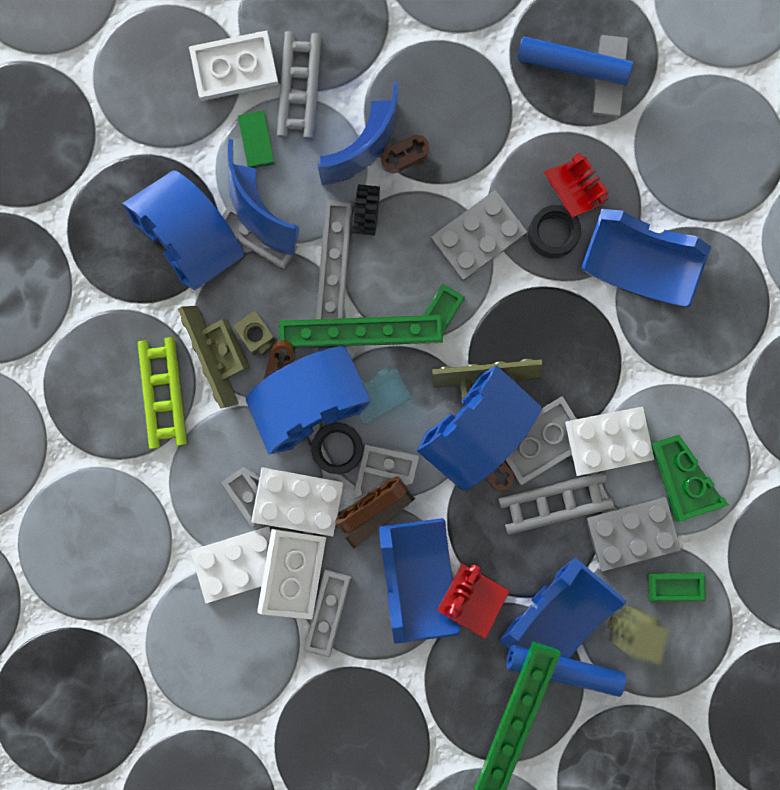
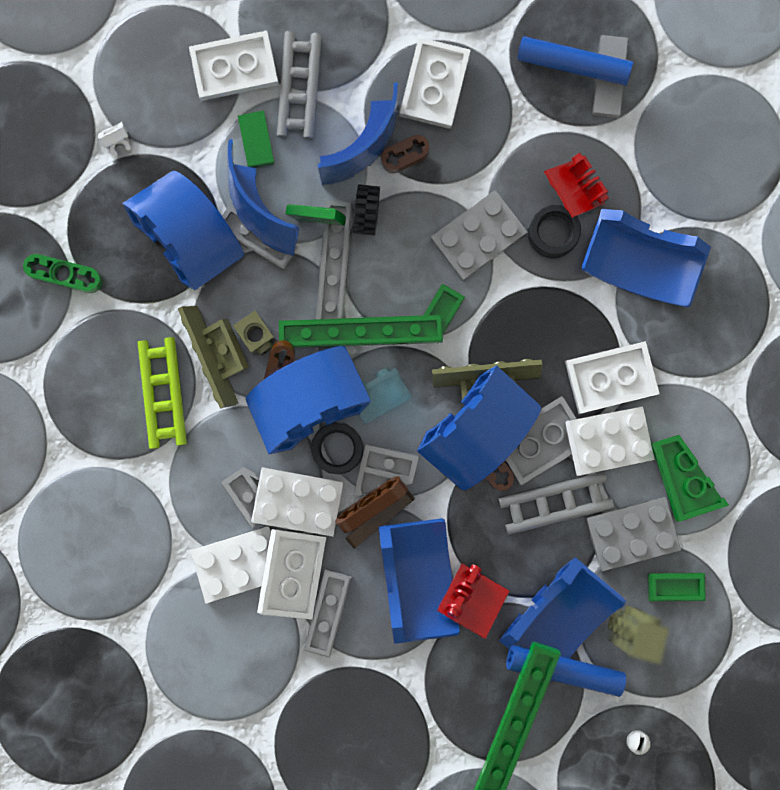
(79, 285): none -> green beam
(112, 136): none -> white tile
(315, 214): none -> green tile
(434, 83): none -> white plate
(612, 377): none -> white plate
(633, 742): none -> white hinge

